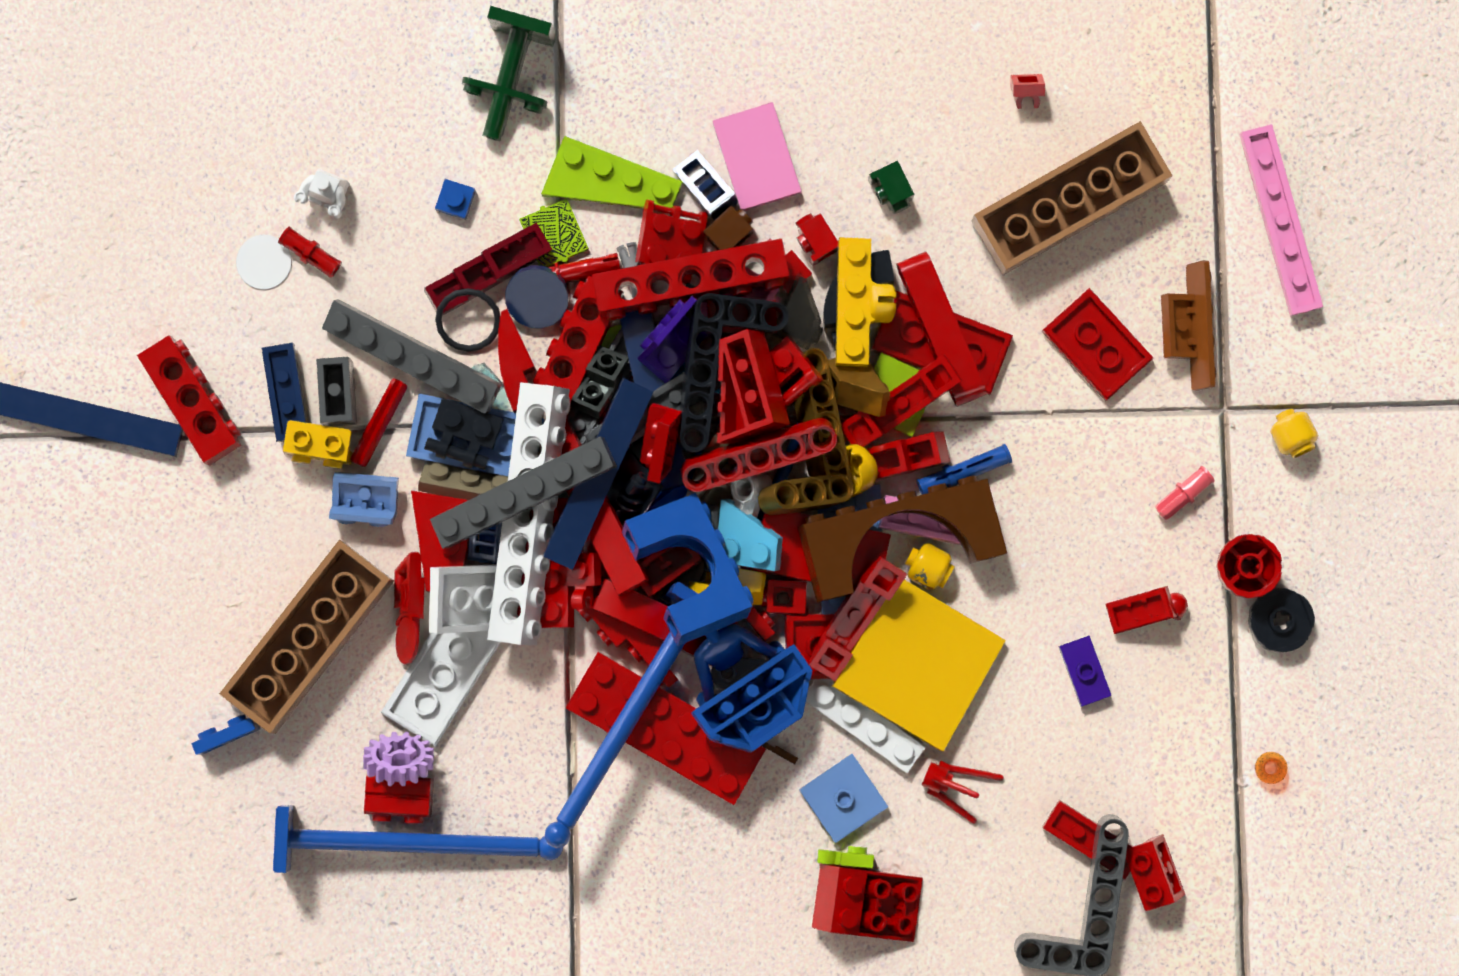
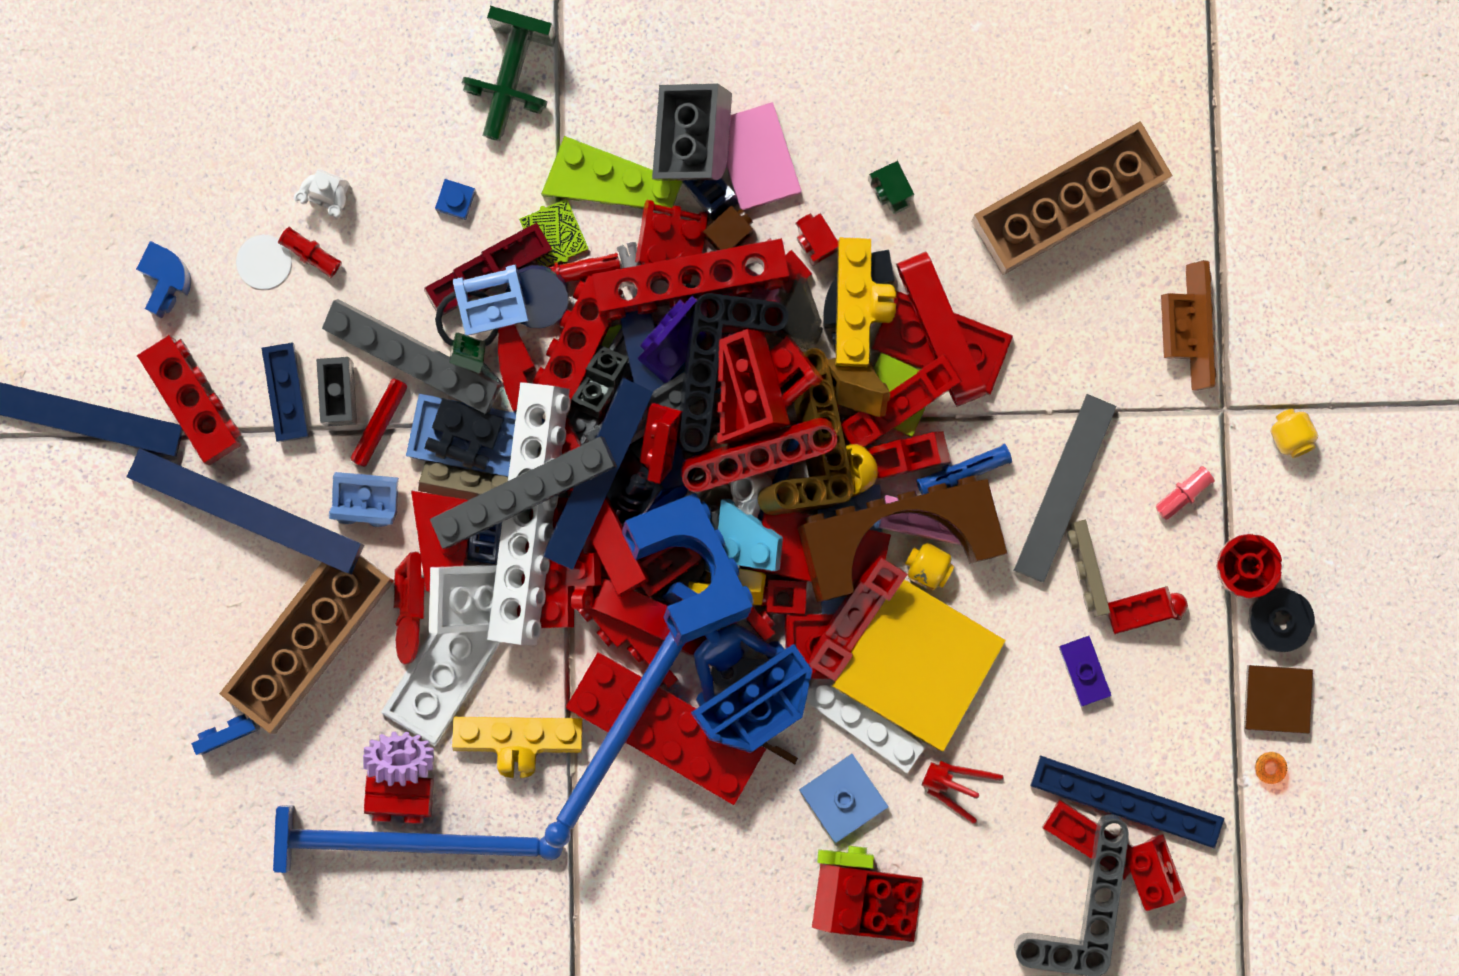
(171, 275): none -> blue brick
(245, 511): none -> dark blue tile
(318, 442): yellow bracket -> none
(467, 352): none -> dark green plate
(495, 310): none -> light blue plate
(517, 739): none -> yellow plate
(692, 132): none -> dark grey brick
(1027, 86): red tile -> none
(1065, 488): none -> dark grey tile
(1087, 568): none -> dark tan plate
(1097, 344): red tile -> none
(1127, 801): none -> dark blue tile
(1278, 699): none -> reddish brown tile
(1281, 220): bright pink plate -> none

